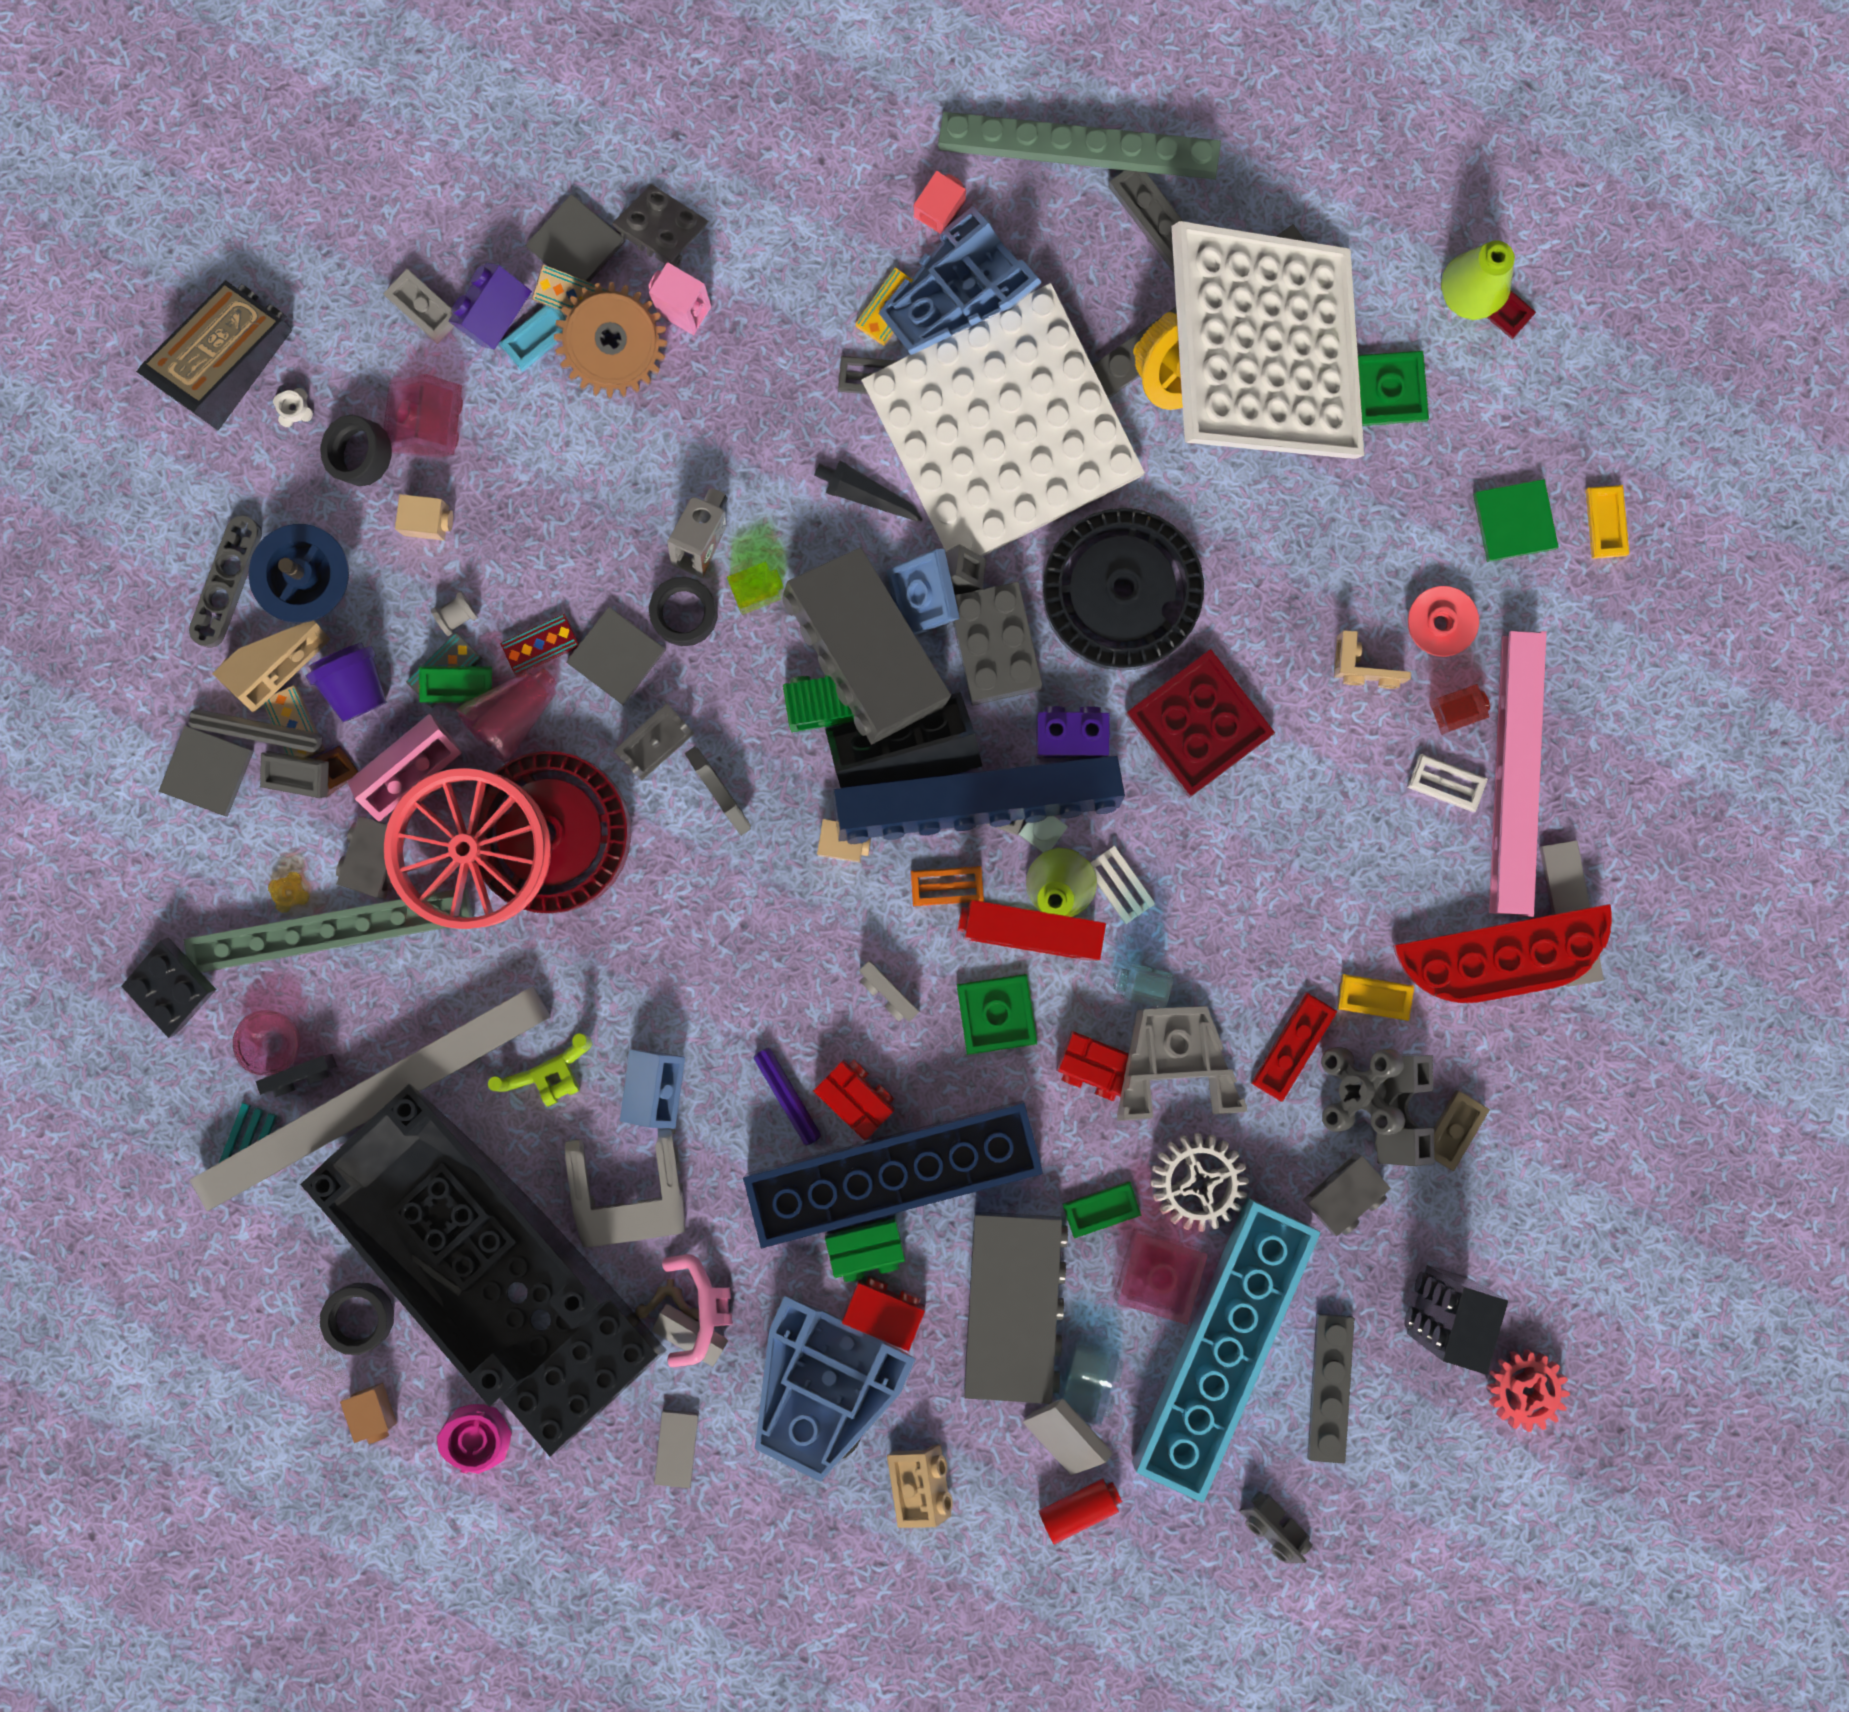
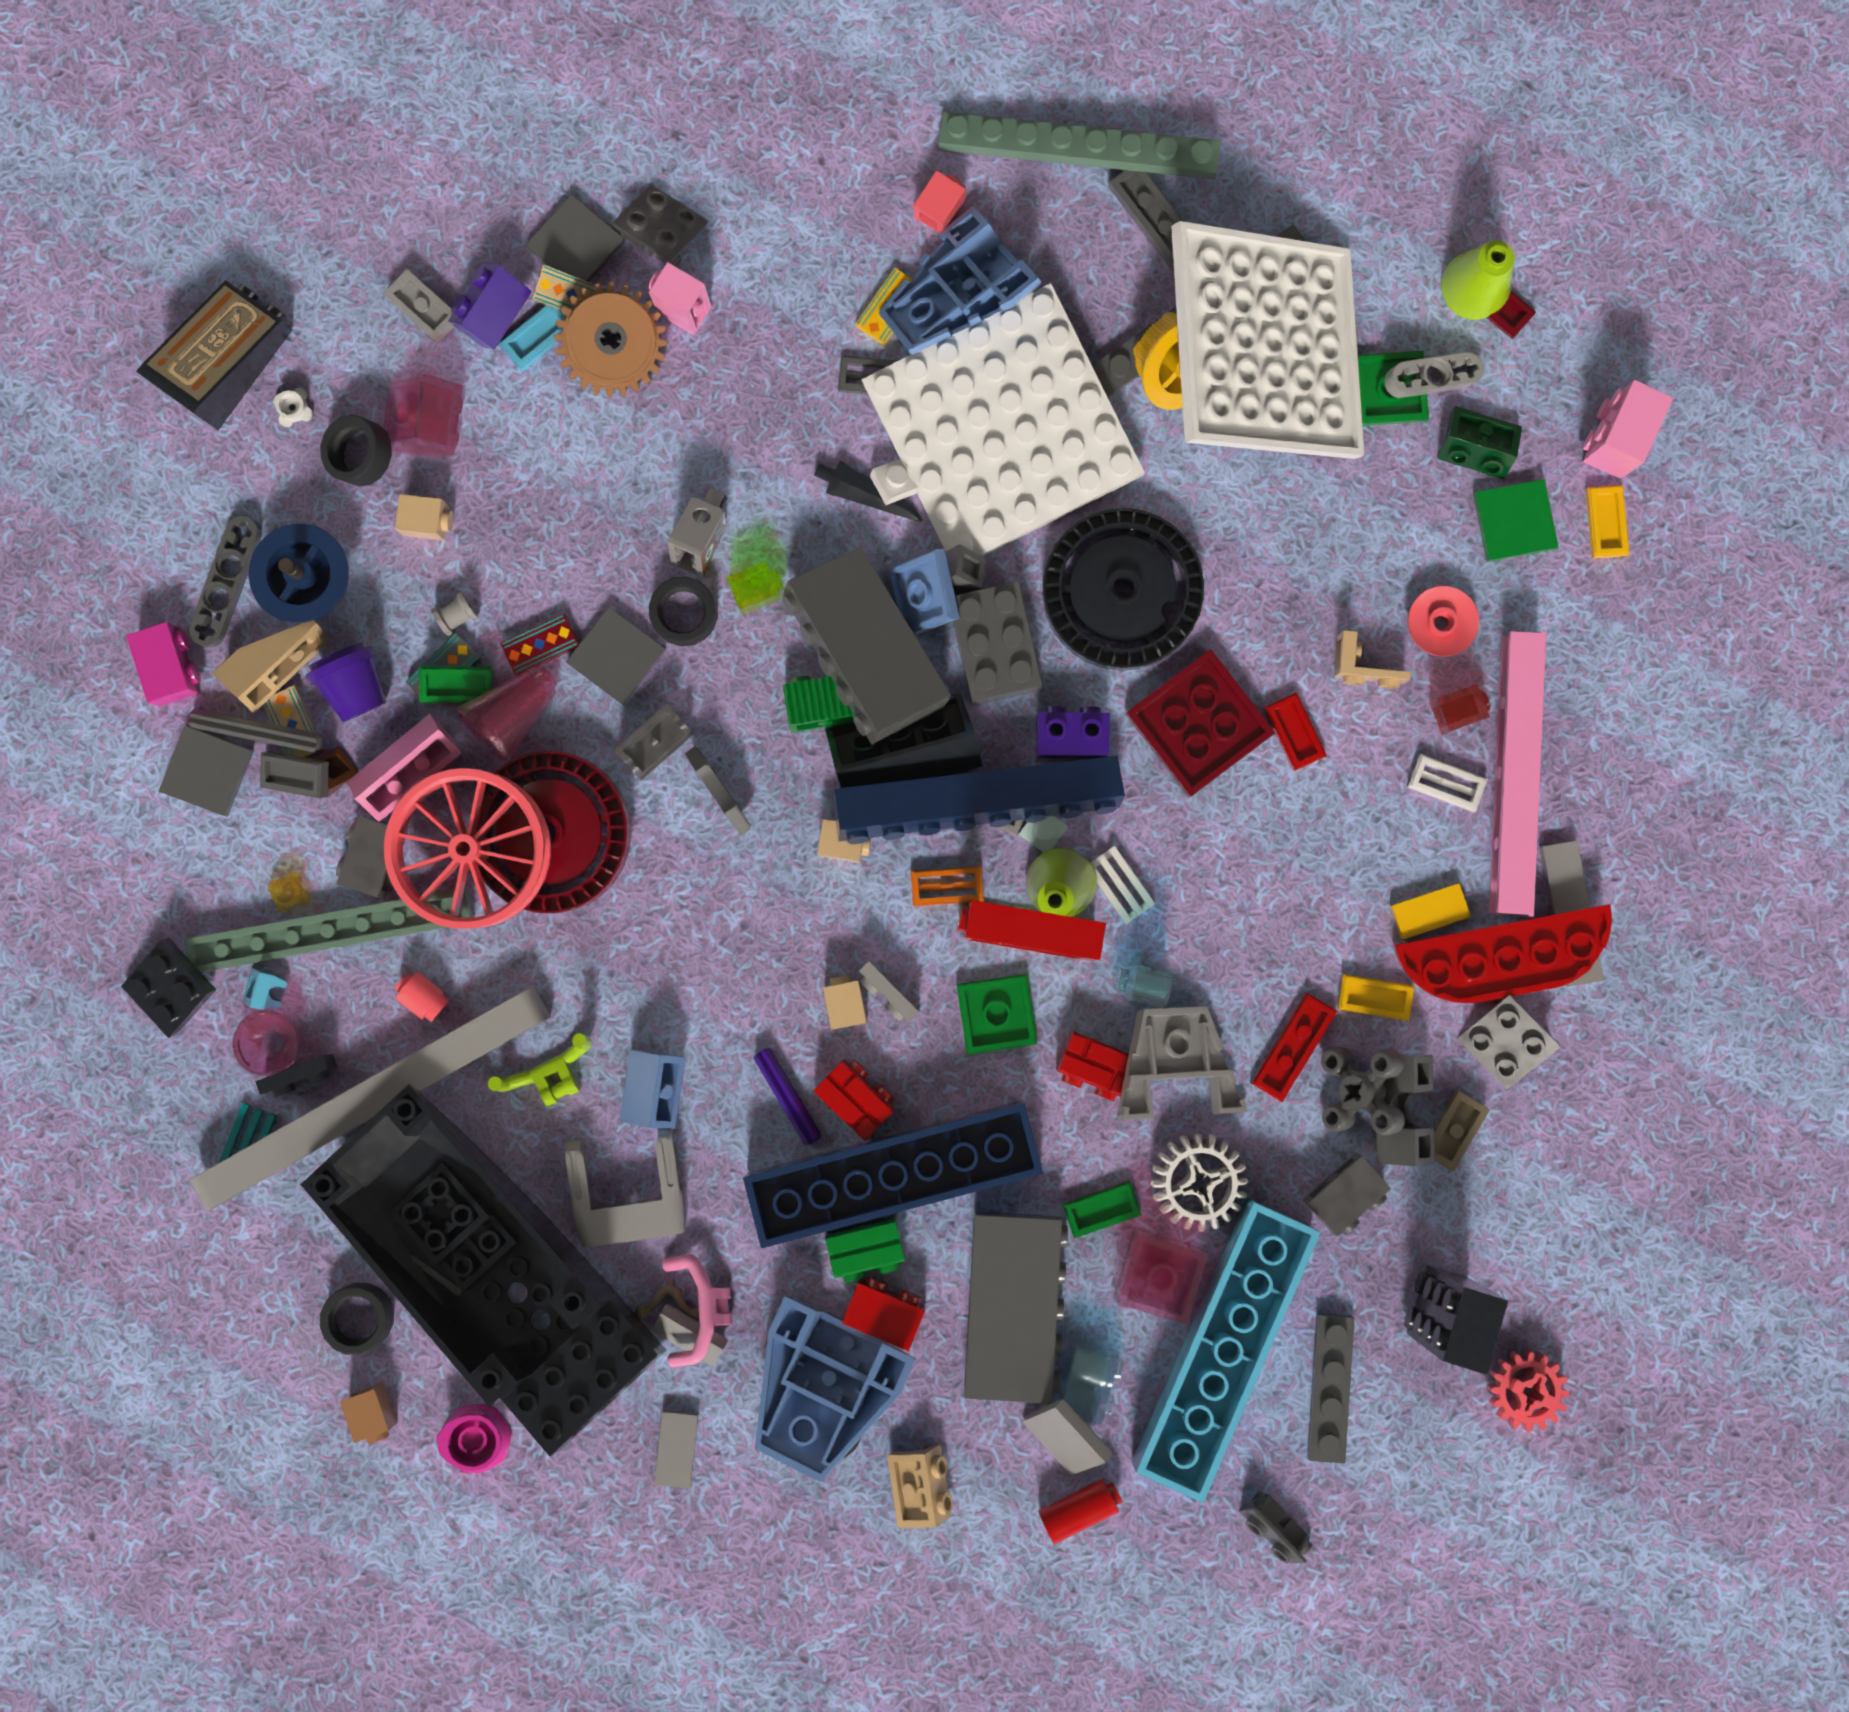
(164, 663): none -> dark pink brick
(258, 989): none -> medium azure tile
(421, 996): none -> coral brick
(844, 1002): none -> tan brick
(893, 482): none -> white plate
(1295, 731): none -> red tile
(1423, 385): none -> light grey beam
(1430, 911): none -> yellow tile
(1480, 442): none -> dark green bracket
(1508, 1041): none -> flat silver hinge
(1626, 429): none -> bright pink brick

